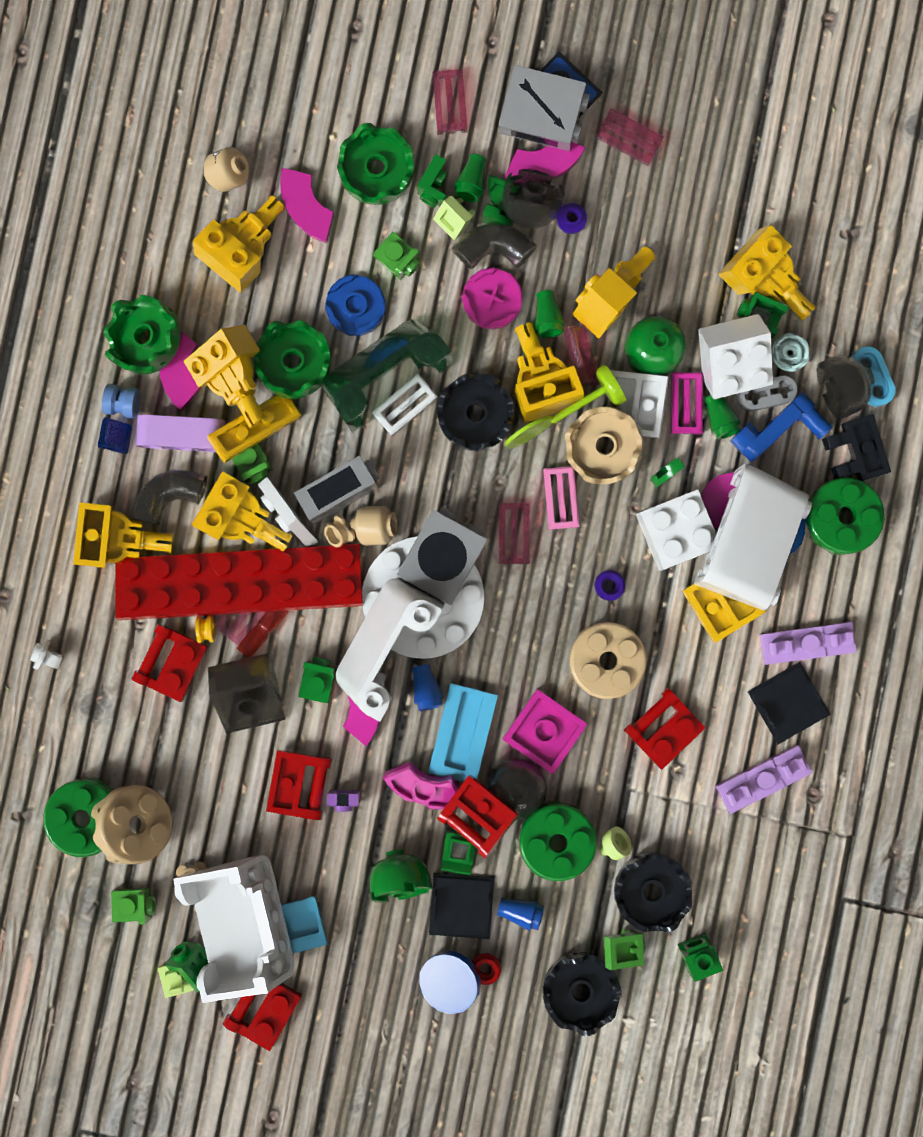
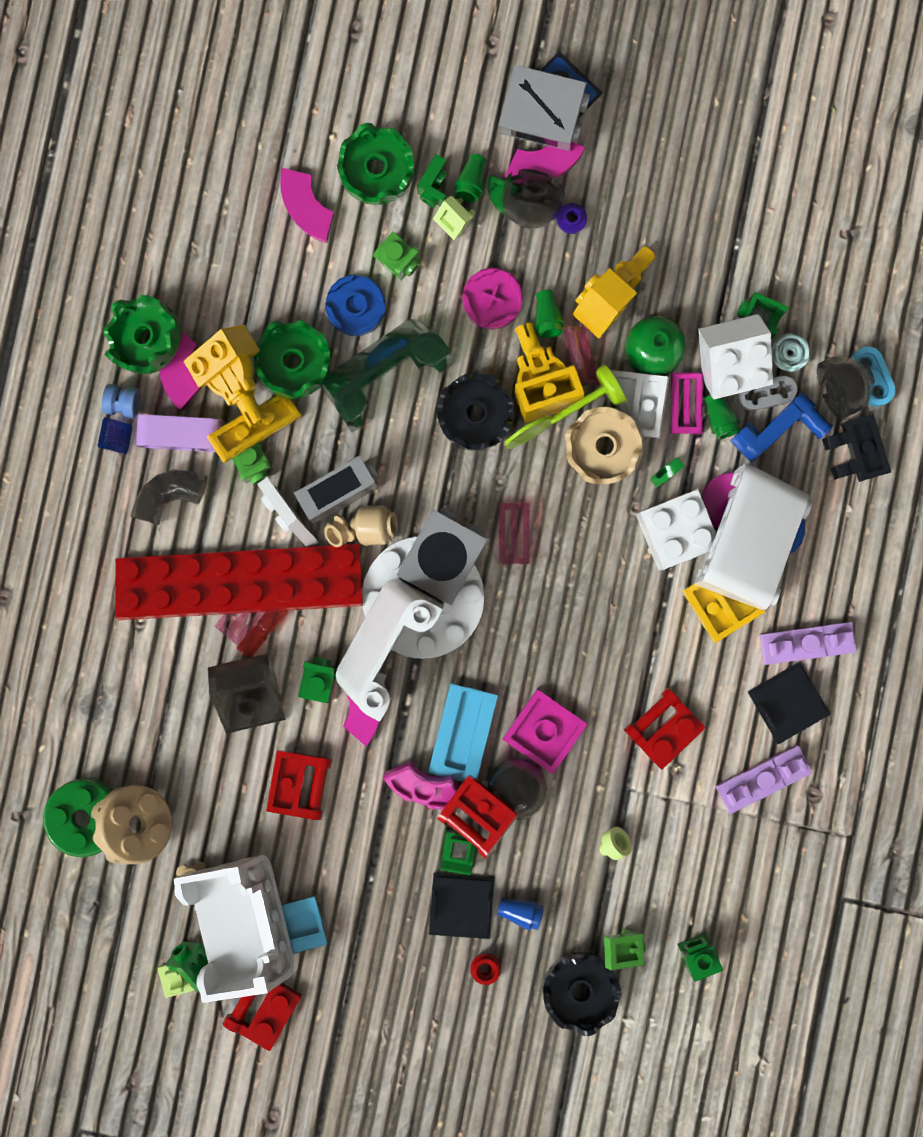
(43, 655): white plate -> none
(107, 535): yellow brick -> none
(132, 905): bright green bracket -> none
(179, 667): red plate -> none
(205, 629): yellow bush -> none
(226, 169): tan head -> none
(232, 511): yellow brick -> none
(237, 244): yellow brick -> none
(343, 799): medium lavender plate -> none
(399, 877): green cylinder -> none
(413, 413): white tile -> none
(426, 689): blue cone -> none
(449, 982): tile -> none
(452, 126): clear pink tile -> none
(492, 215): green tile -> none
(494, 239): clear smoke cylinder -> none
(553, 819): green plate -> none
(561, 502): bright pink tile -> none
(585, 663): tan plate -> none
(616, 578): dark purple plate -> none
(635, 127): clear pink tile -> none
(659, 913): black plate -> none
(767, 269): yellow brick -> none
(825, 525): green plate -> none

